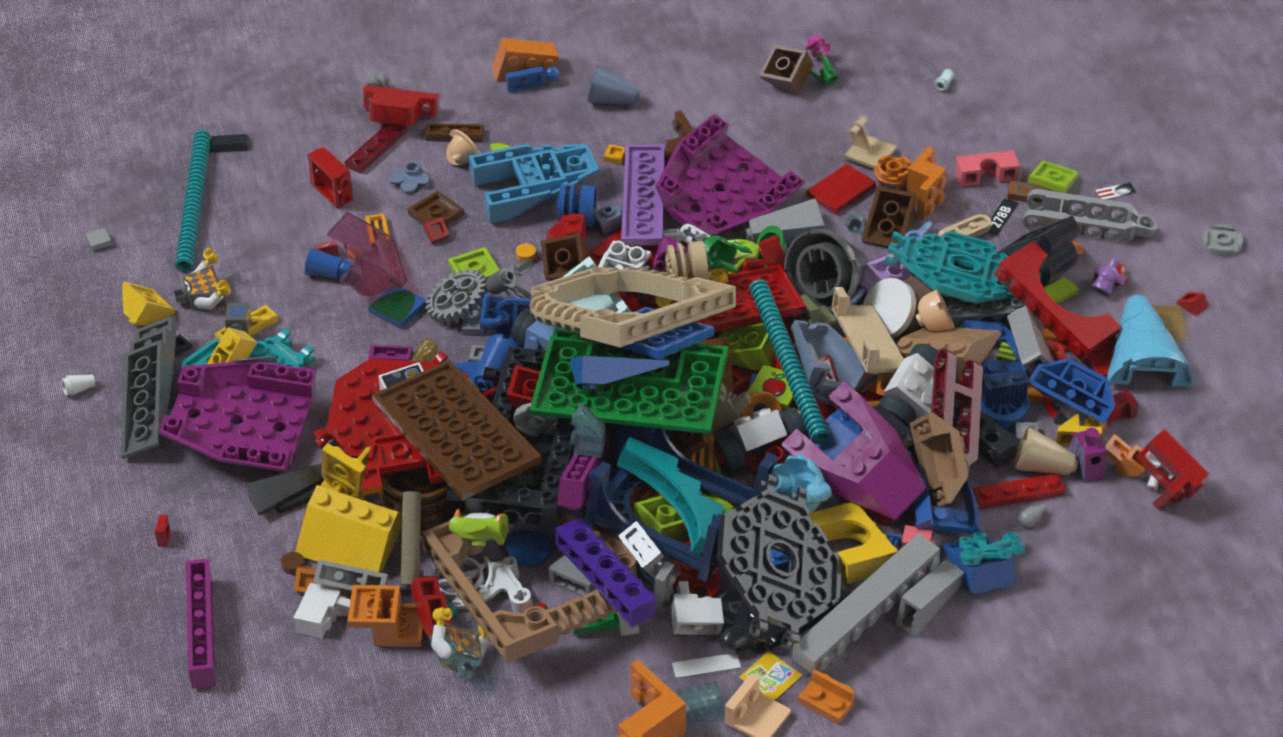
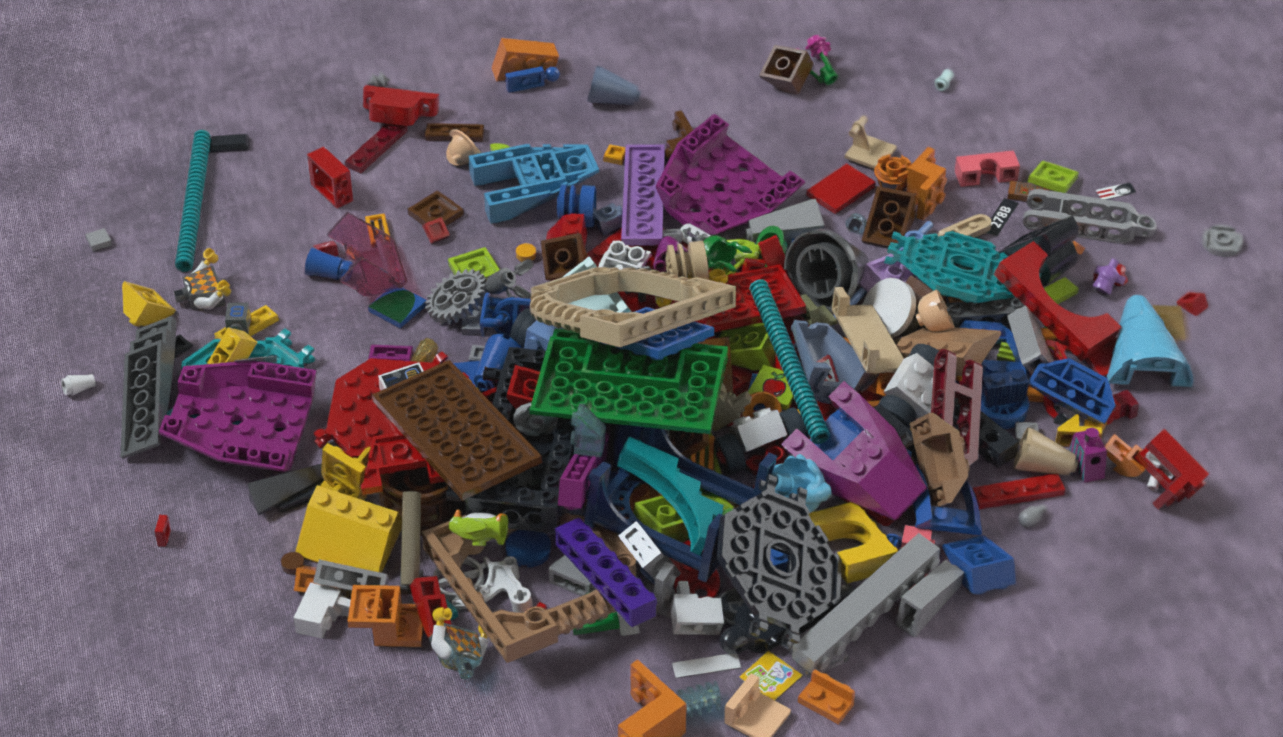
(200, 623): magenta brick -> none
(410, 177): sand blue plate -> none
(601, 370): blue wedge -> none
(1001, 549): teal plant -> none

